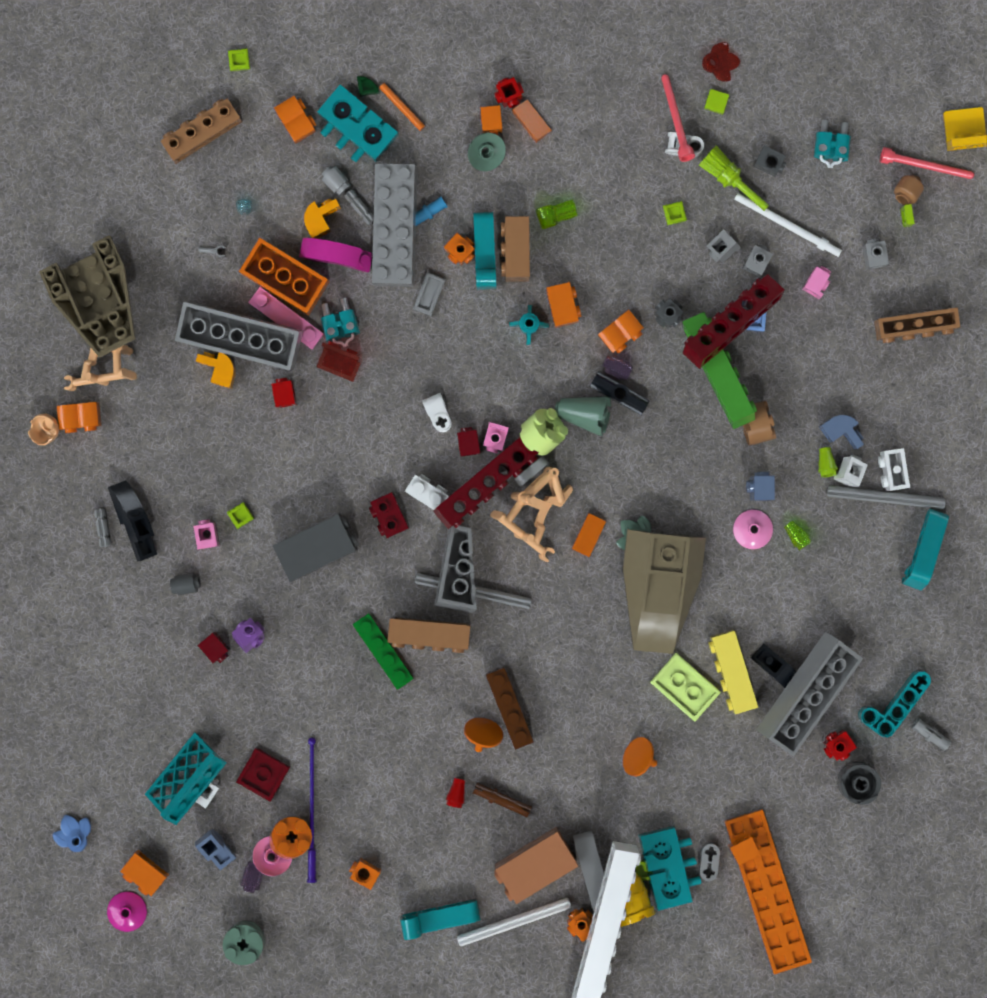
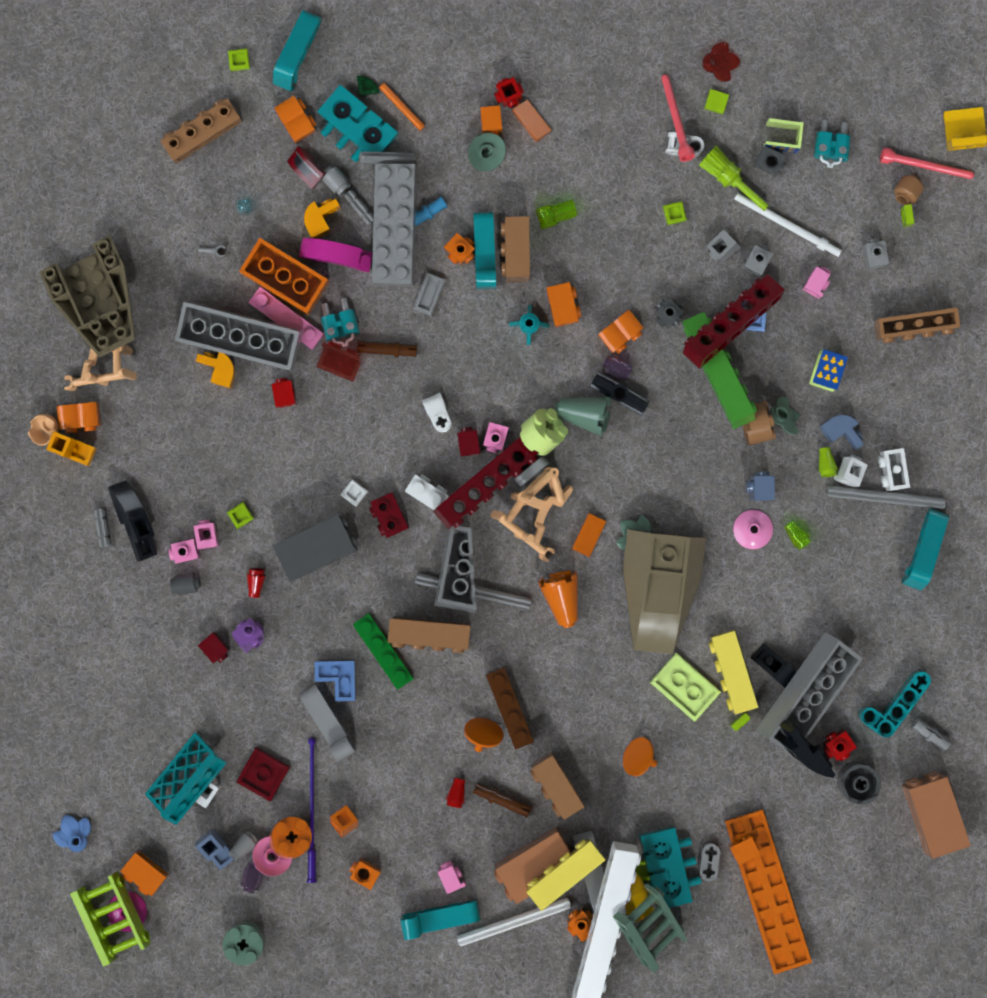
(71, 448): none -> light orange brick
(95, 930): none -> lime fence
(191, 551): none -> bright pink brick
(243, 845): none -> light grey cone
(255, 581): none -> red cone
(295, 50): none -> teal beam
(305, 168): none -> dark red slope
(328, 723): none -> light grey beam
(342, 673): none -> medium blue plate
(344, 821): none -> orange brick
(354, 493): none -> white tile
(386, 158): none -> light grey axle
(387, 348): none -> reddish brown pin
(451, 877): none -> bright pink brick
(556, 786): none -> medium nougat brick
(562, 596): none -> orange cone
(565, 874): none -> light yellow brick
(633, 934): none -> sand green fence
(740, 721): none -> lime tile
(785, 124): none -> yellowish green piece
(785, 416): none -> sand green plate
(804, 751): none -> black slope
(828, 370): none -> blue piece
(935, 814): none -> nougat brick

